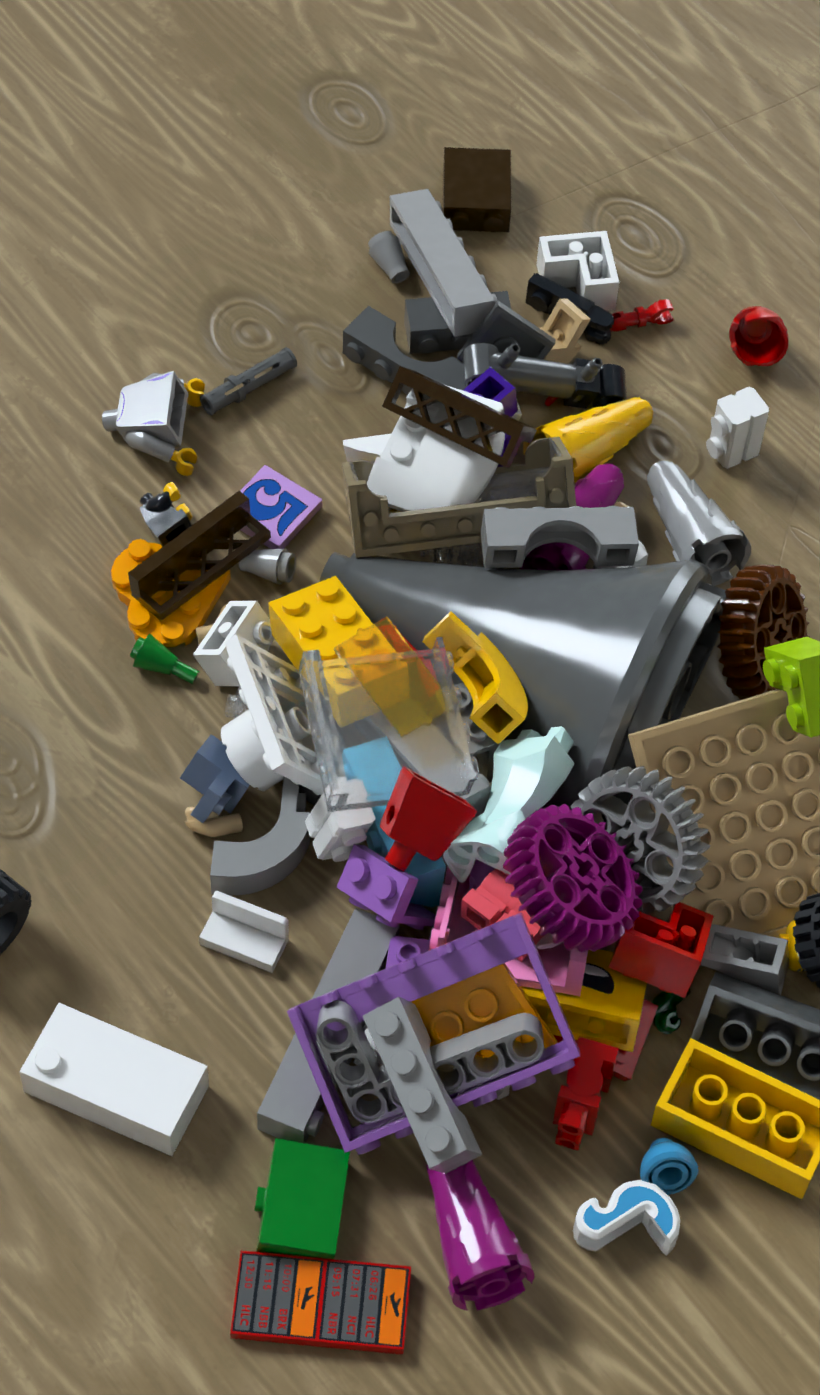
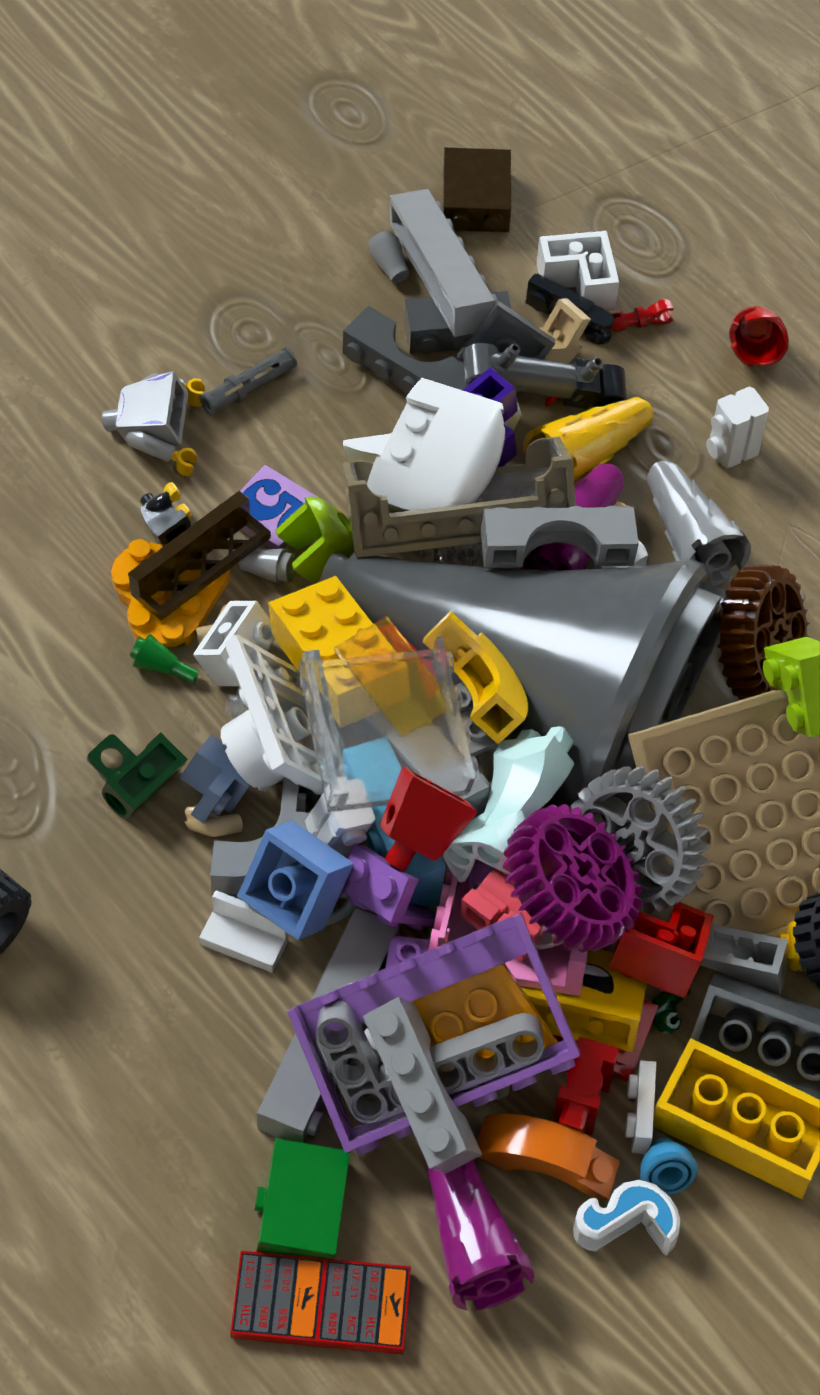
(115, 1079): white brick -> none
(138, 776): none -> dark green piece
(297, 881): none -> medium blue piece
(315, 521): none -> lime piece
(464, 404): dark brown fence -> none
(550, 1149): none -> orange arch
(642, 1090): none -> white plate

